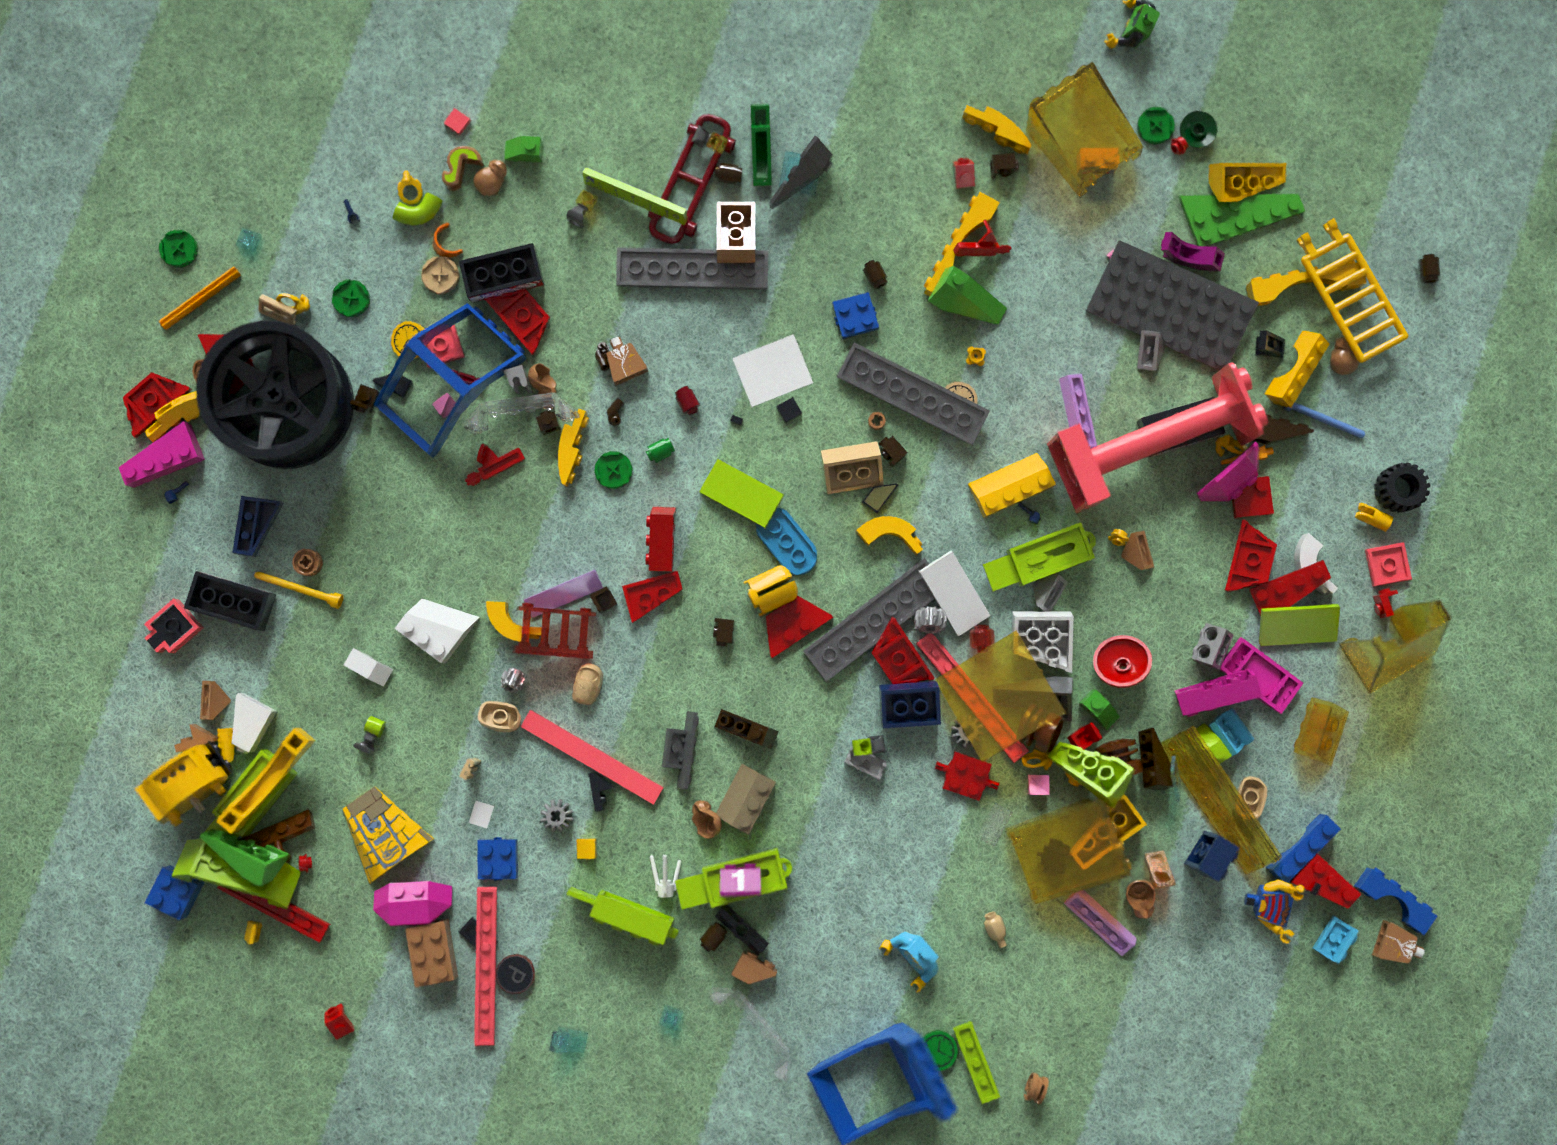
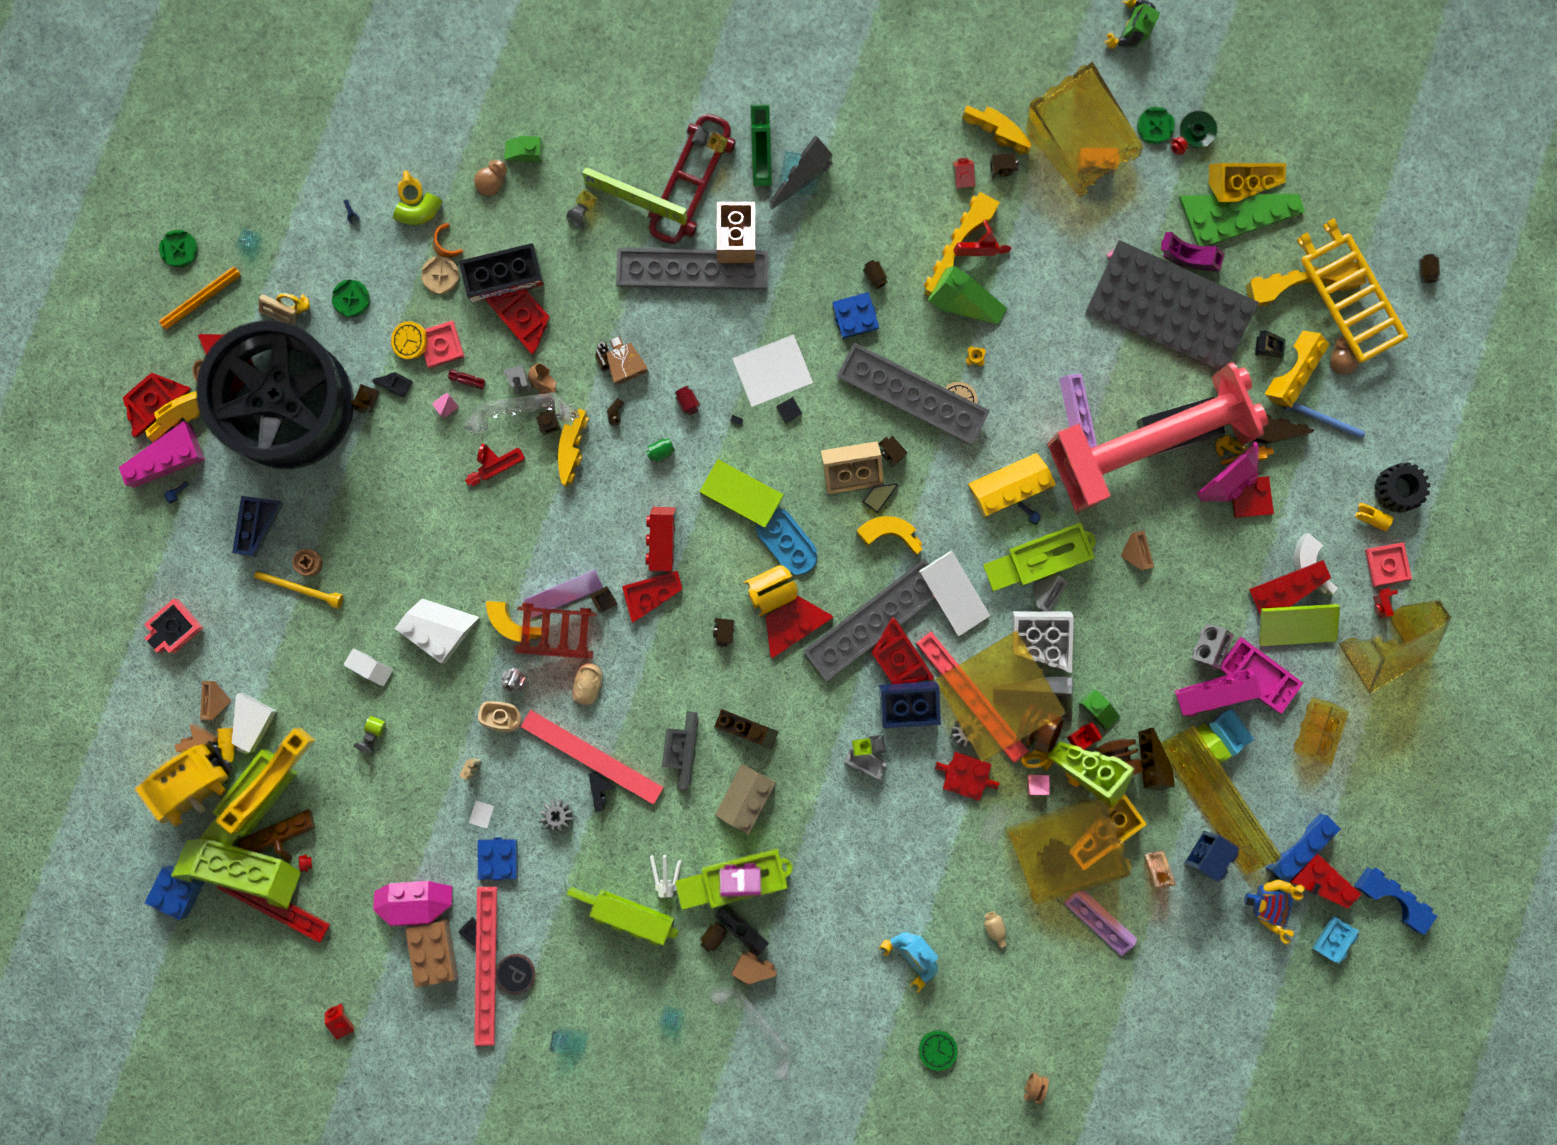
(230, 601): black brick -> none
(249, 860): bright green wedge -> none
(252, 932): yellow slope -> none
(382, 832): wedge -> none
(456, 161): medium nougat animal -> none
(457, 121): coral tile -> none
(468, 394): blue window -> none
(586, 848): yellow slope -> none
(613, 470): green tile -> none
(704, 815): medium nougat hair -> none
(728, 173): dark brown brick -> none
(871, 418): medium nougat bush -> none
(917, 1068): blue window -> none
(930, 620): light grey gear -> none
(976, 1062): lime plate -> none
(981, 637): clear red head -> none
(1118, 537): yellow plate -> none
(1120, 652): red dish -> none
(1141, 898): medium nougat hair -> none
(1150, 350): light grey slope -> none
(1175, 778): clear light blue piece -> none
(1251, 559): red wing -> none
(1254, 794): tan piece -> none
(1396, 944): medium nougat torso -> none

